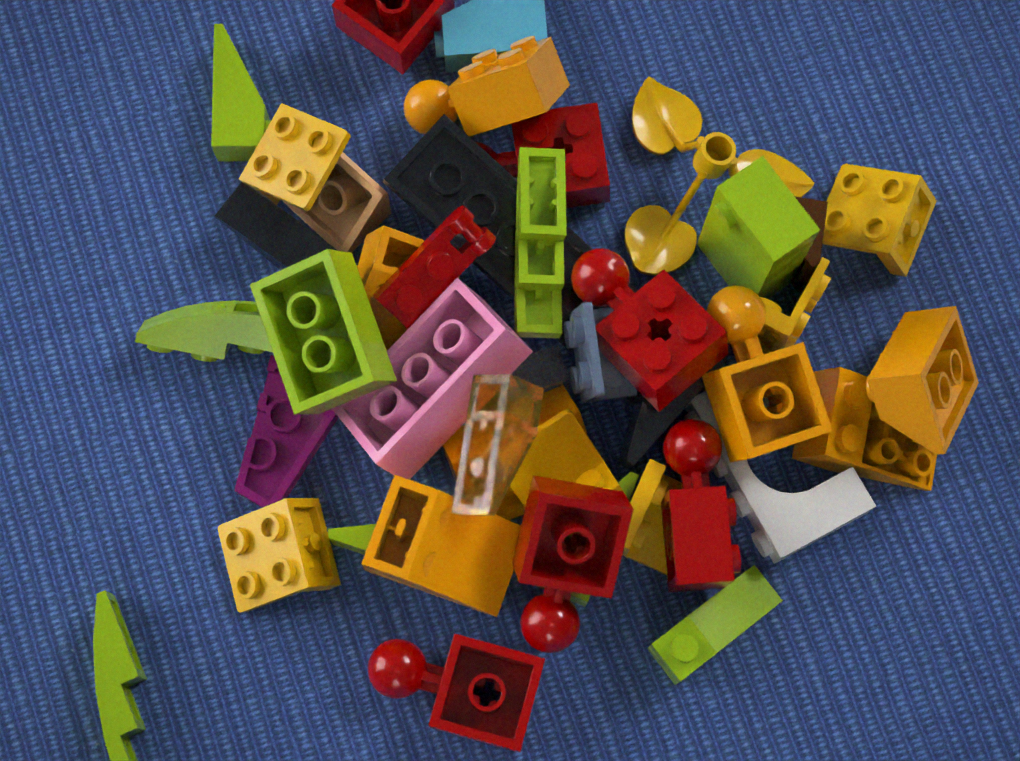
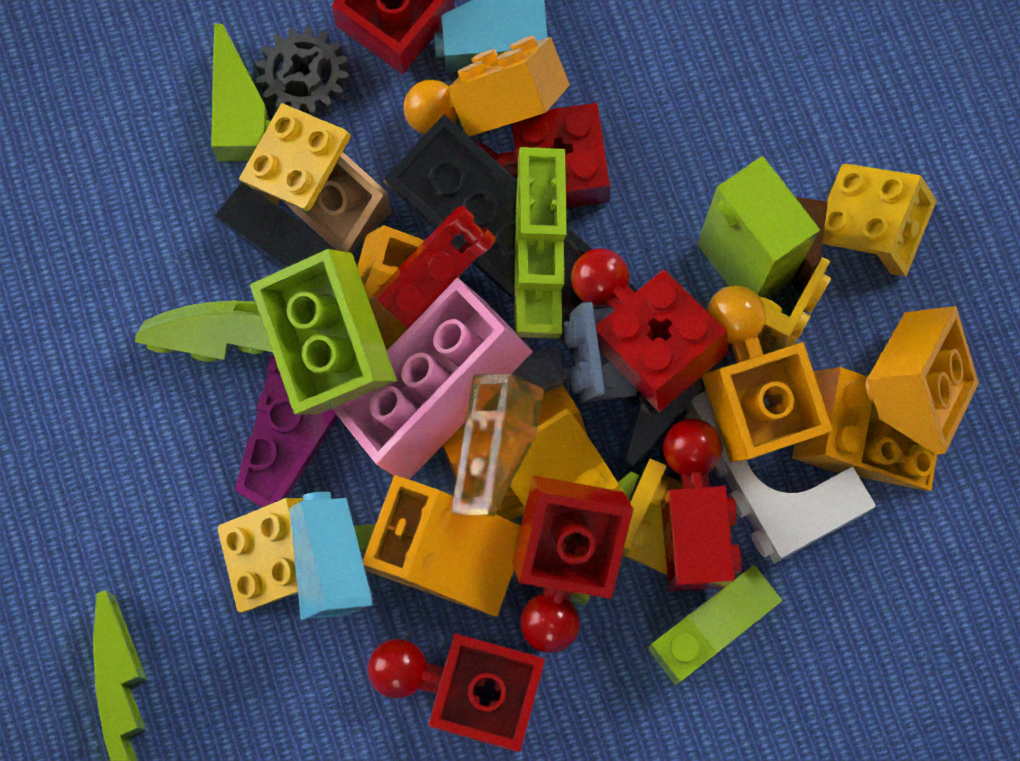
(311, 56): none -> dark grey gear
(327, 558): none -> medium azure slope
(670, 120): yellow plant -> none

